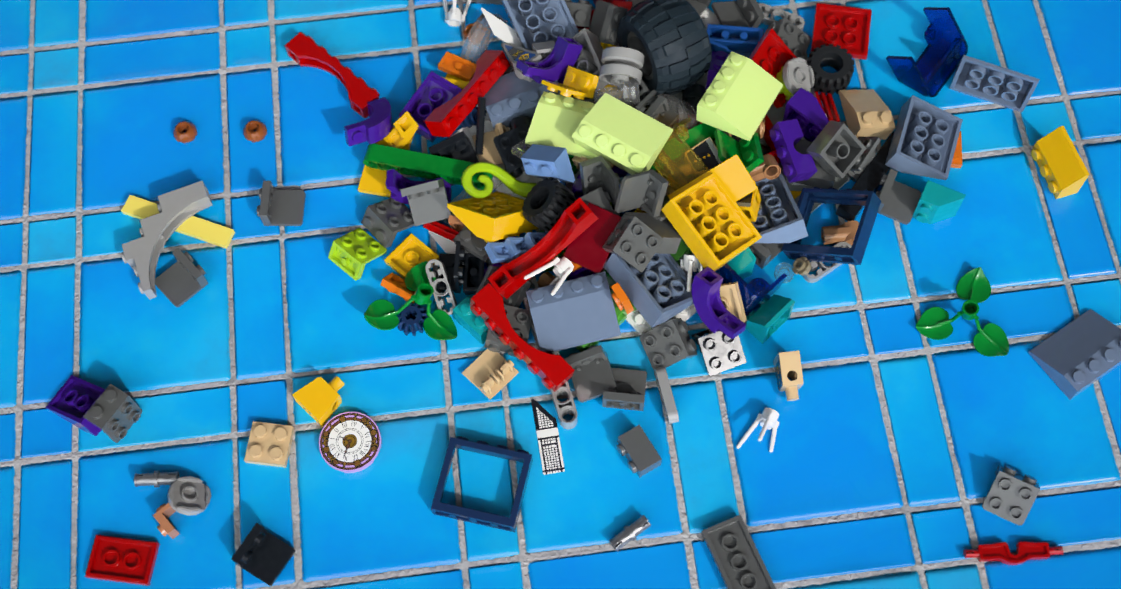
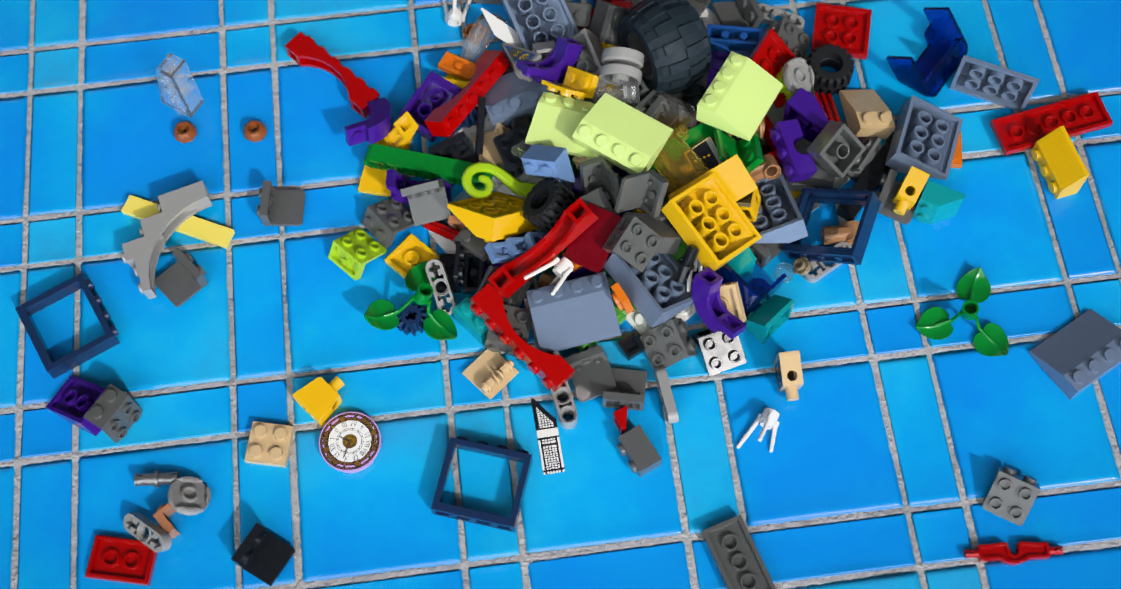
(86, 352): none -> dark blue window
(158, 538): none -> light grey beam
(178, 86): none -> clear wedge
(396, 285): orange plate -> none
(620, 419): none -> red slope
(630, 533): flat silver pin -> none
(631, 346): none -> black plate
(686, 264): none -> black axle
(909, 190): none -> yellow torso
(1025, 128): none -> red plate

